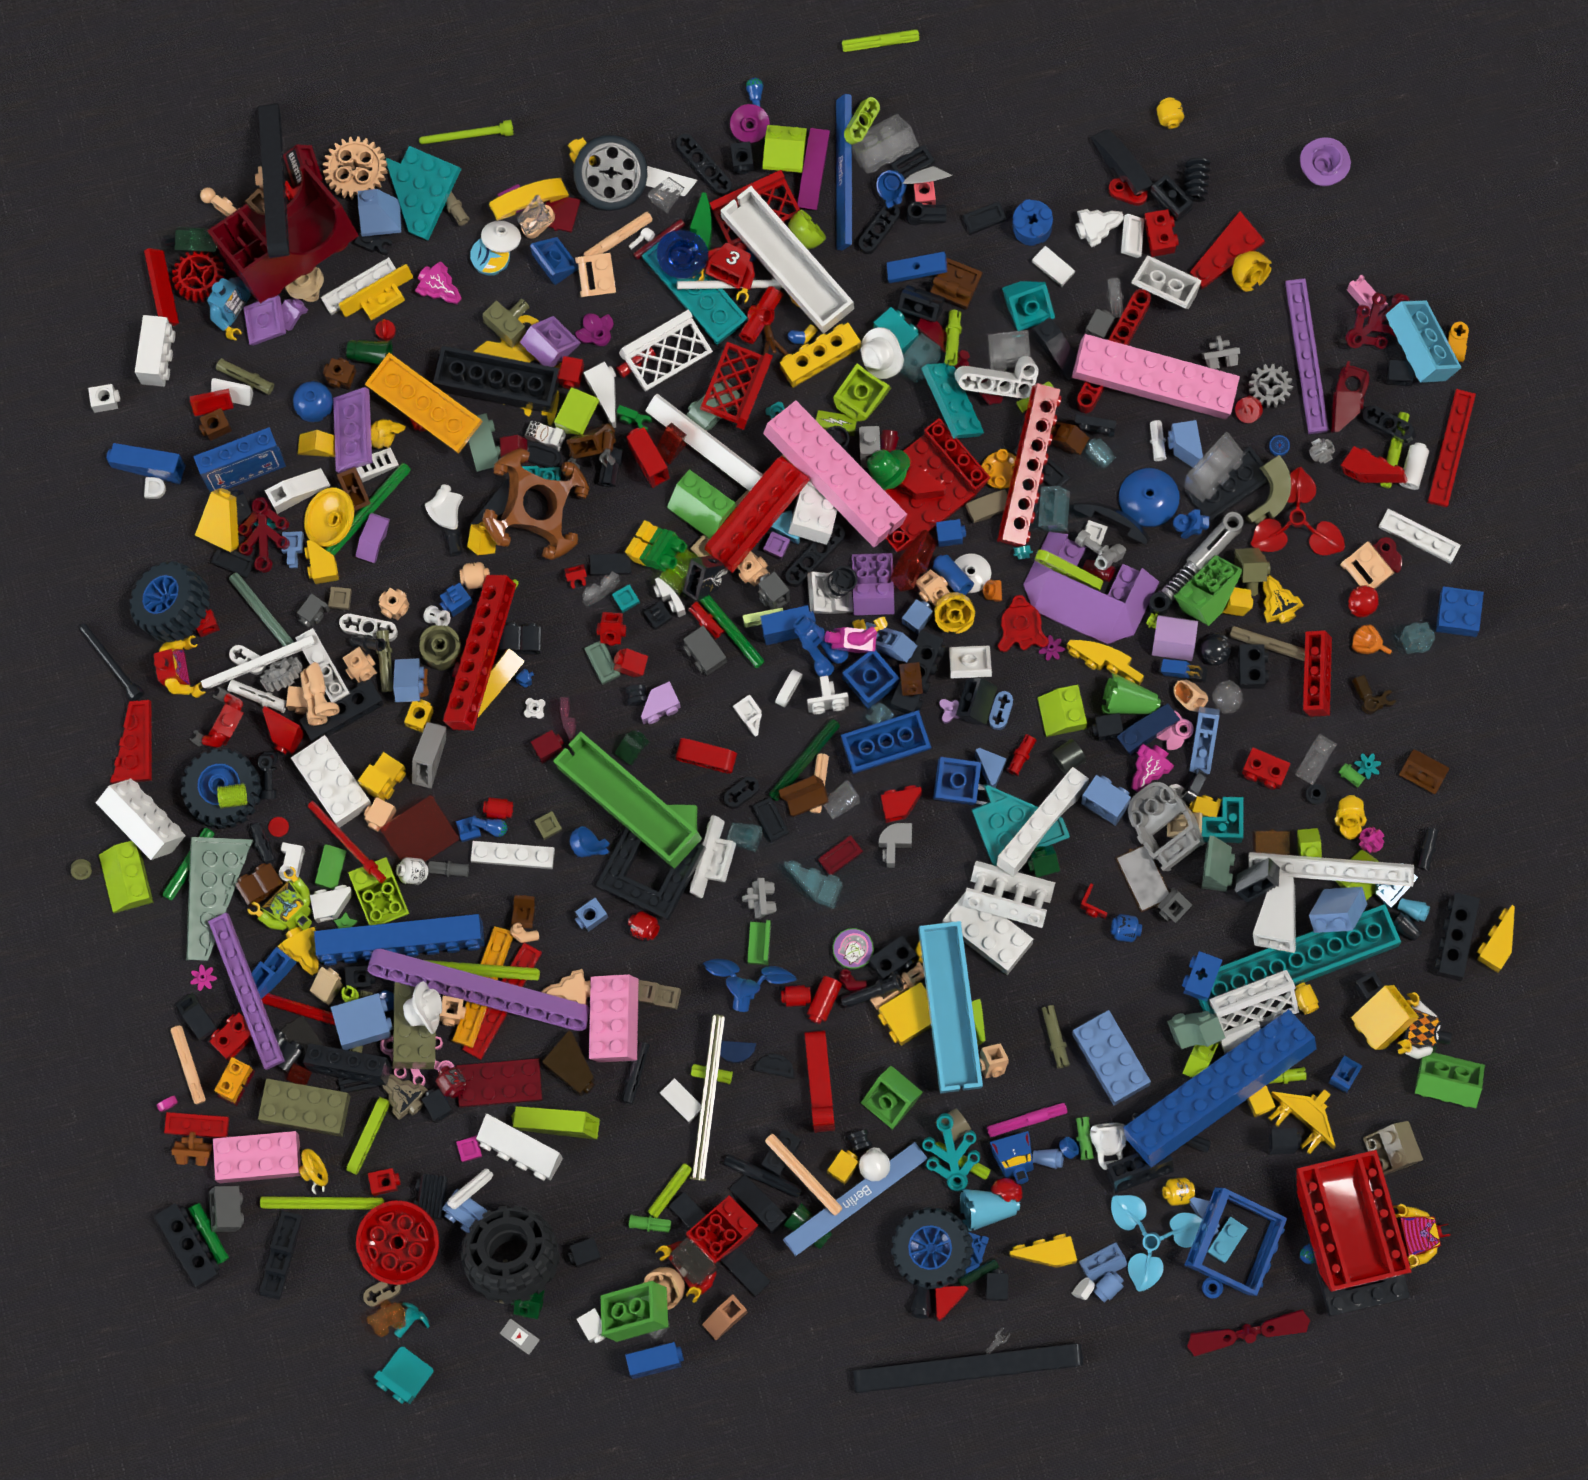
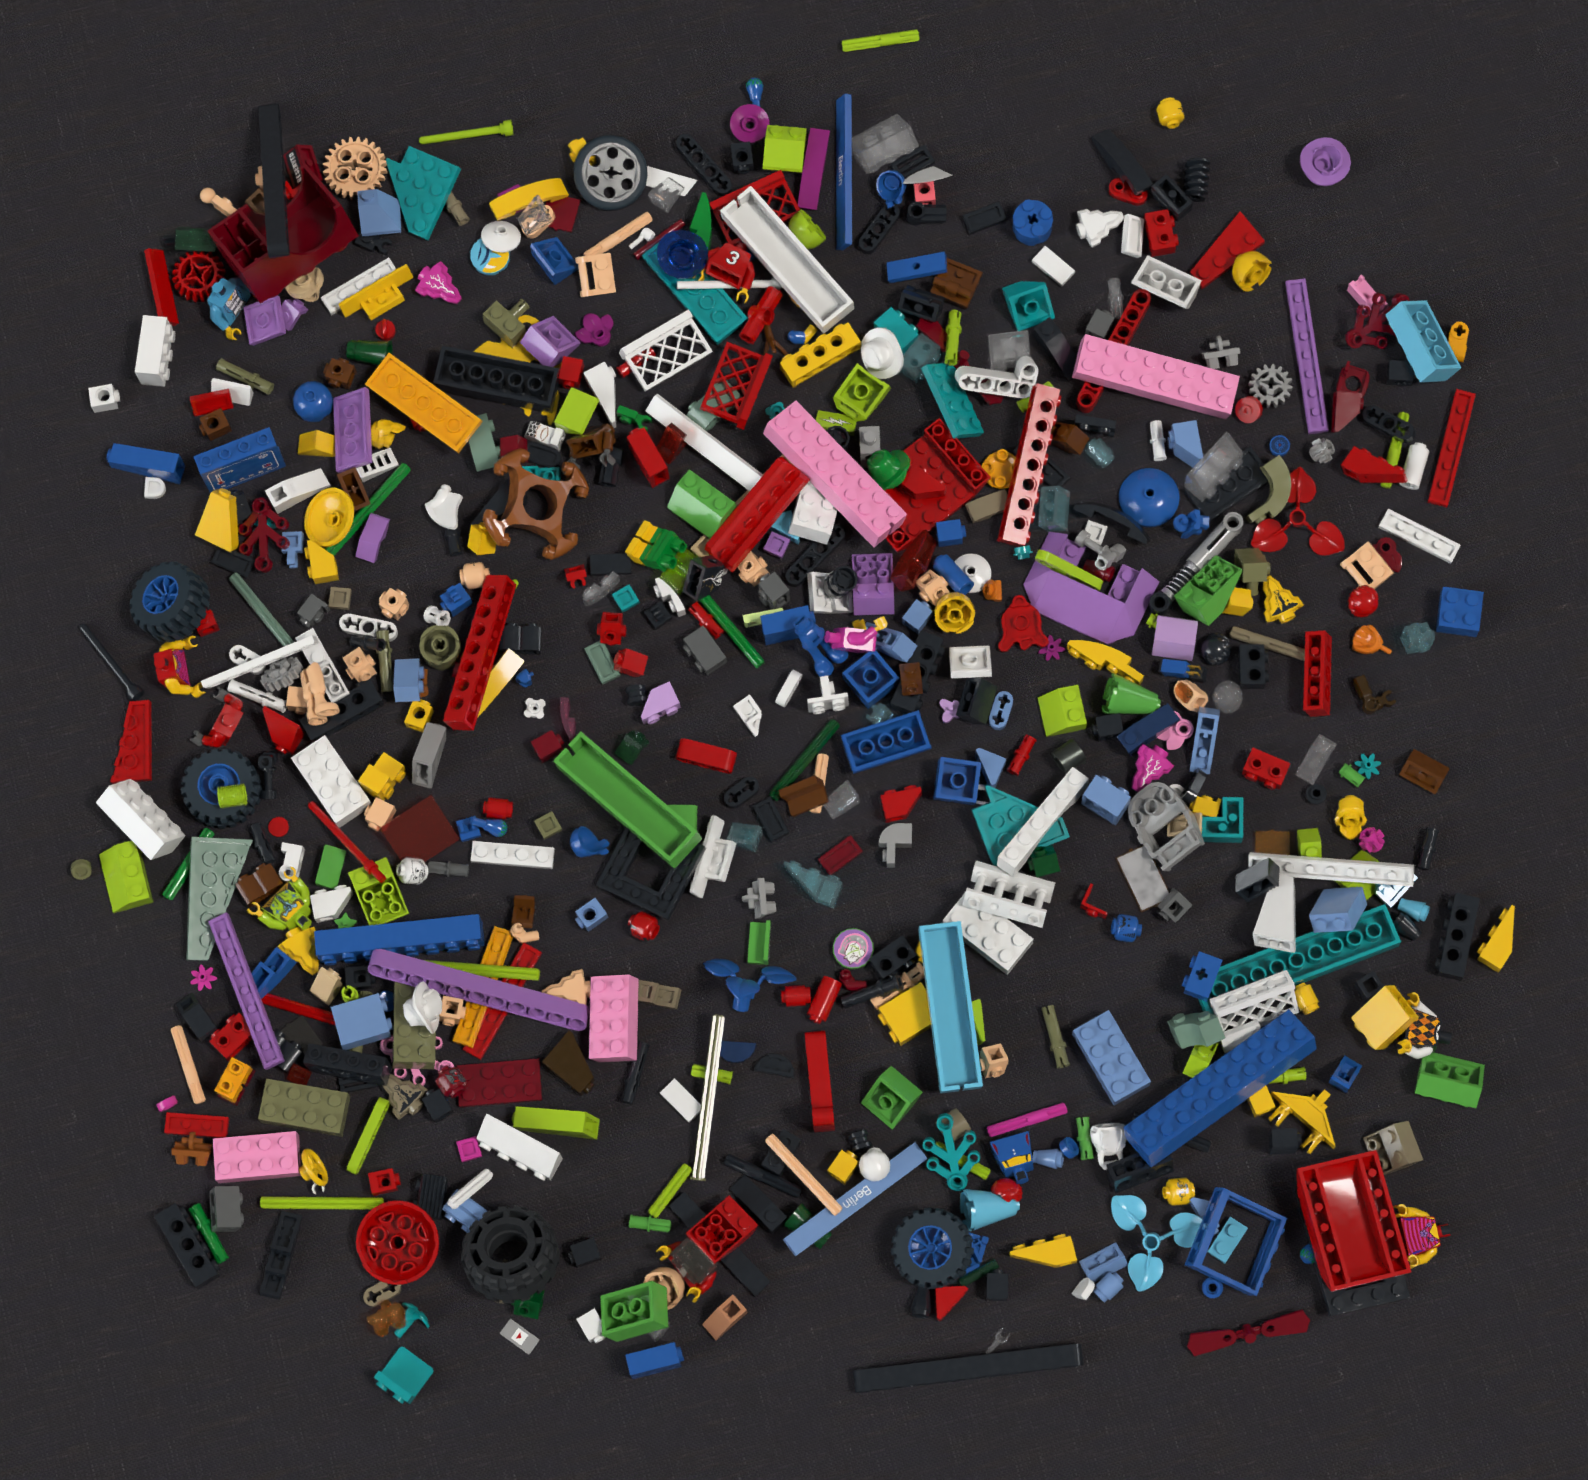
(854, 124): lime beam -> none
(888, 440): dark red cone -> none
(1217, 864): sand green slope -> none

